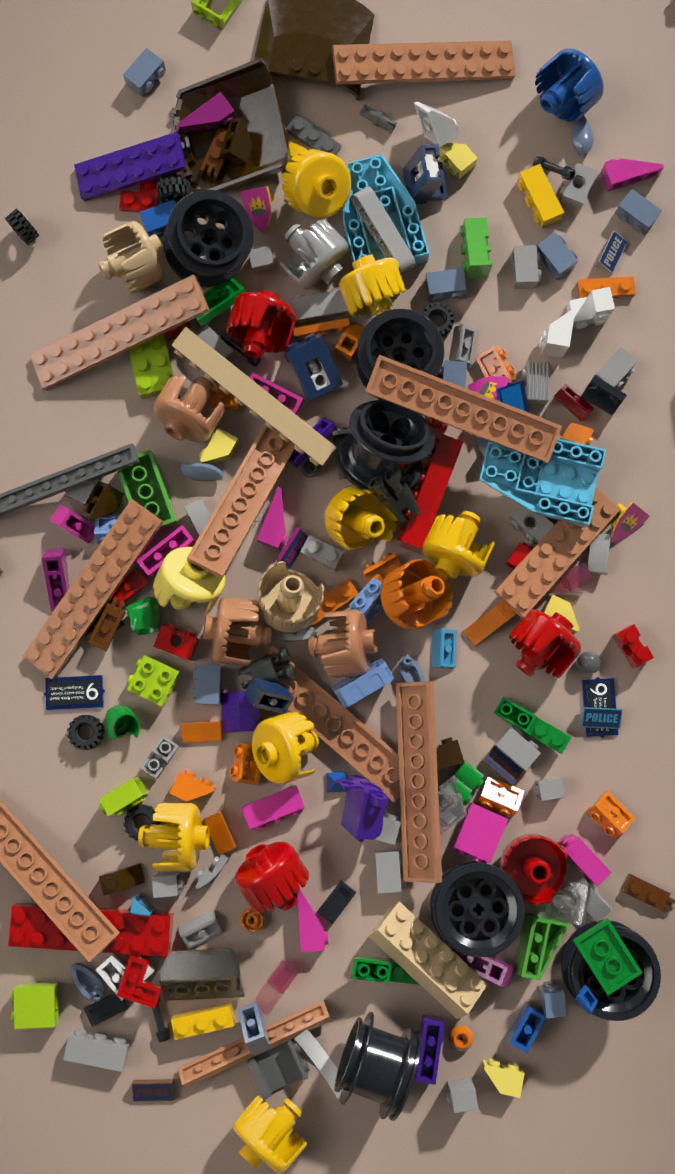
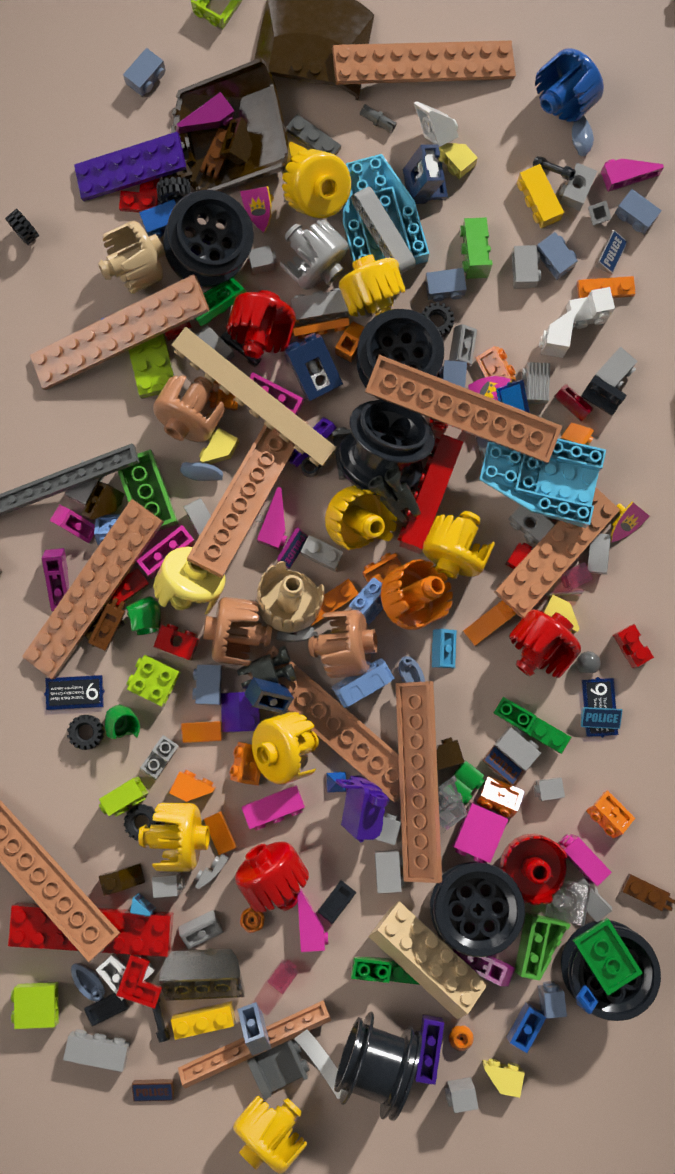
(599, 213): none -> light grey brick

